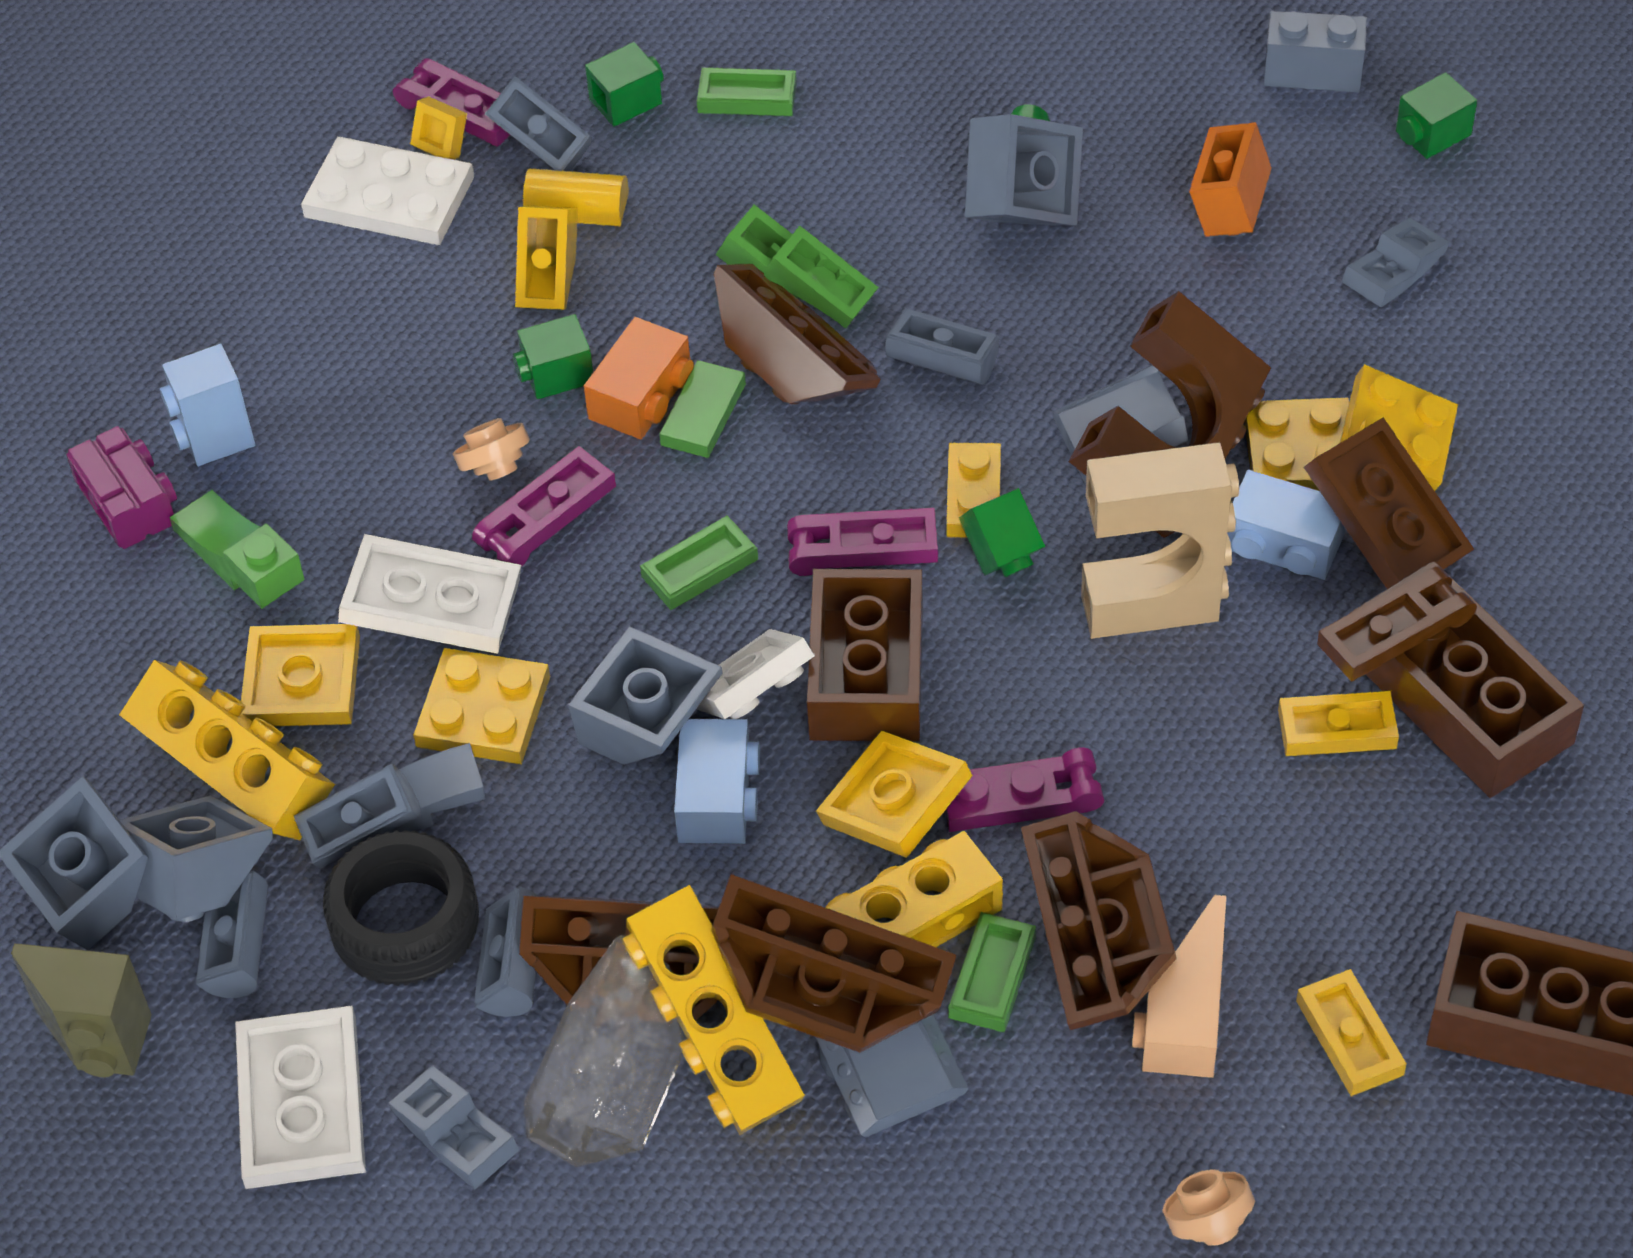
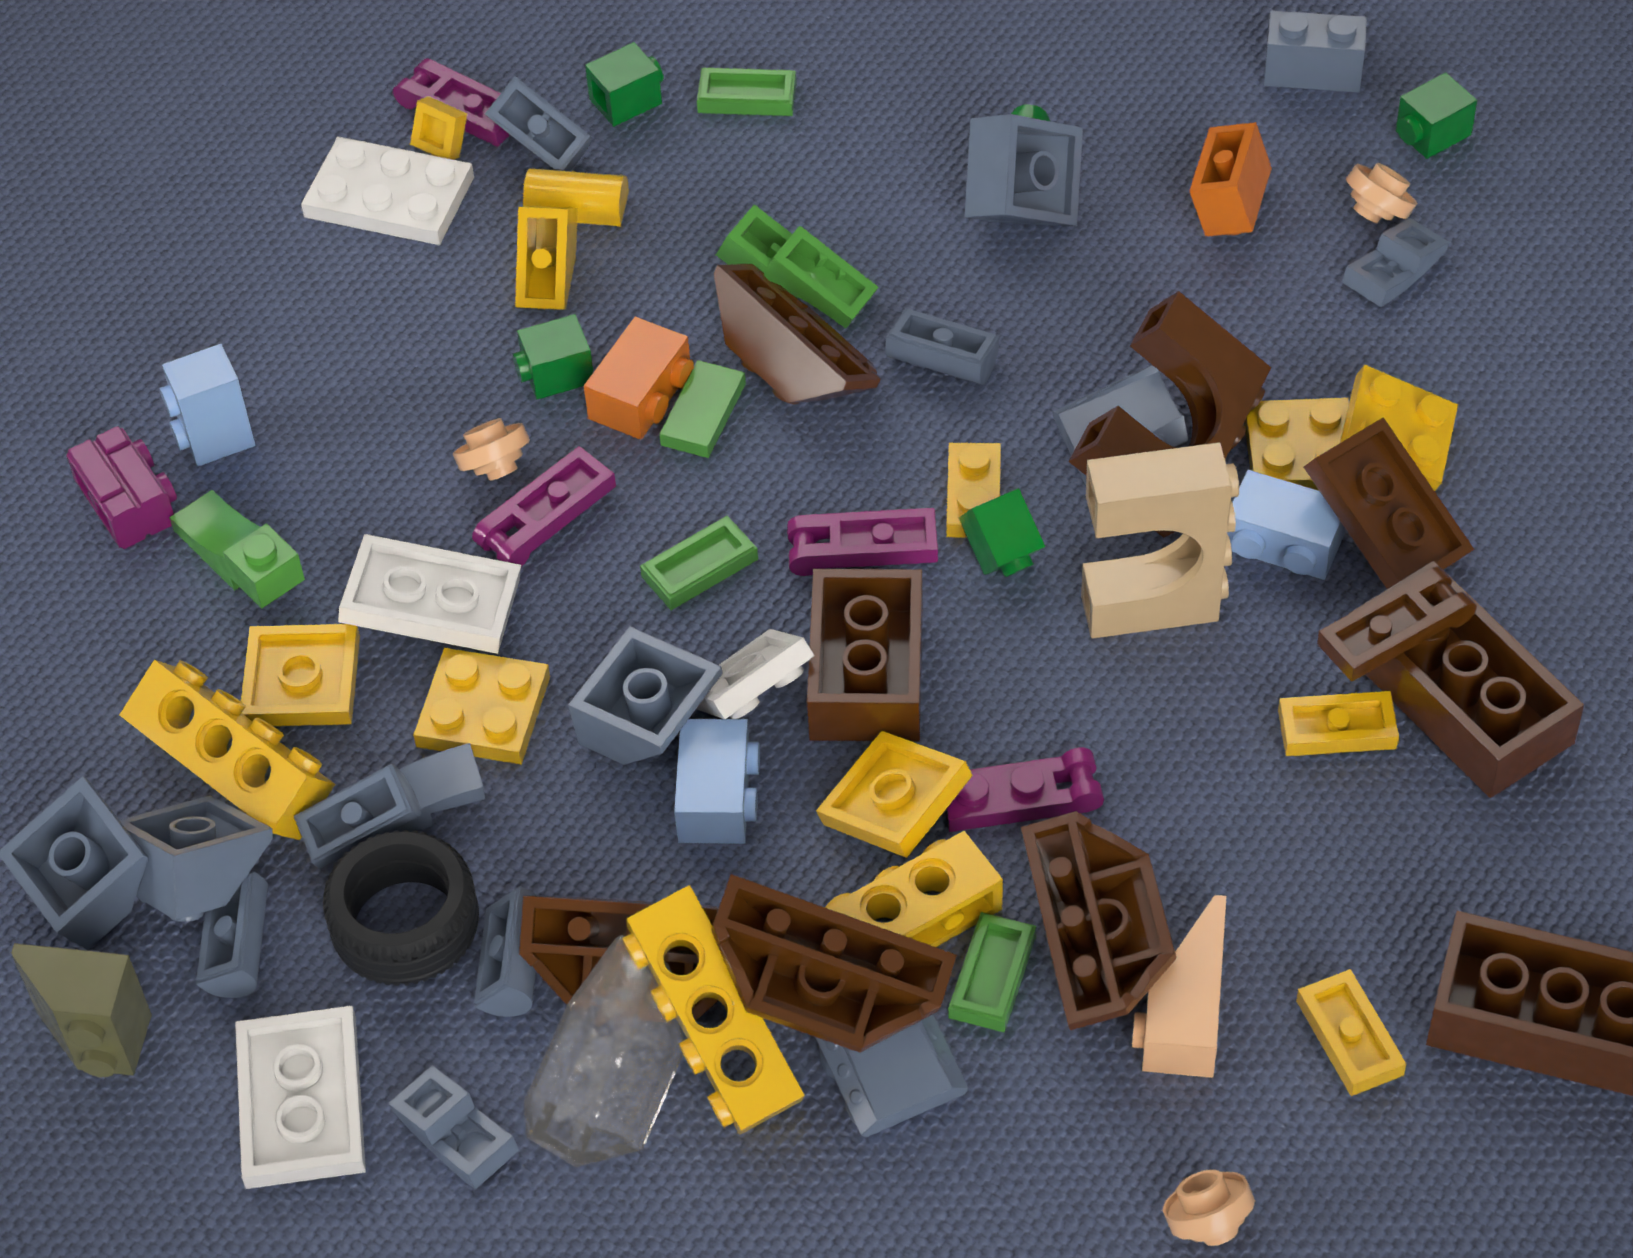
(1380, 193): none -> light nougat plate

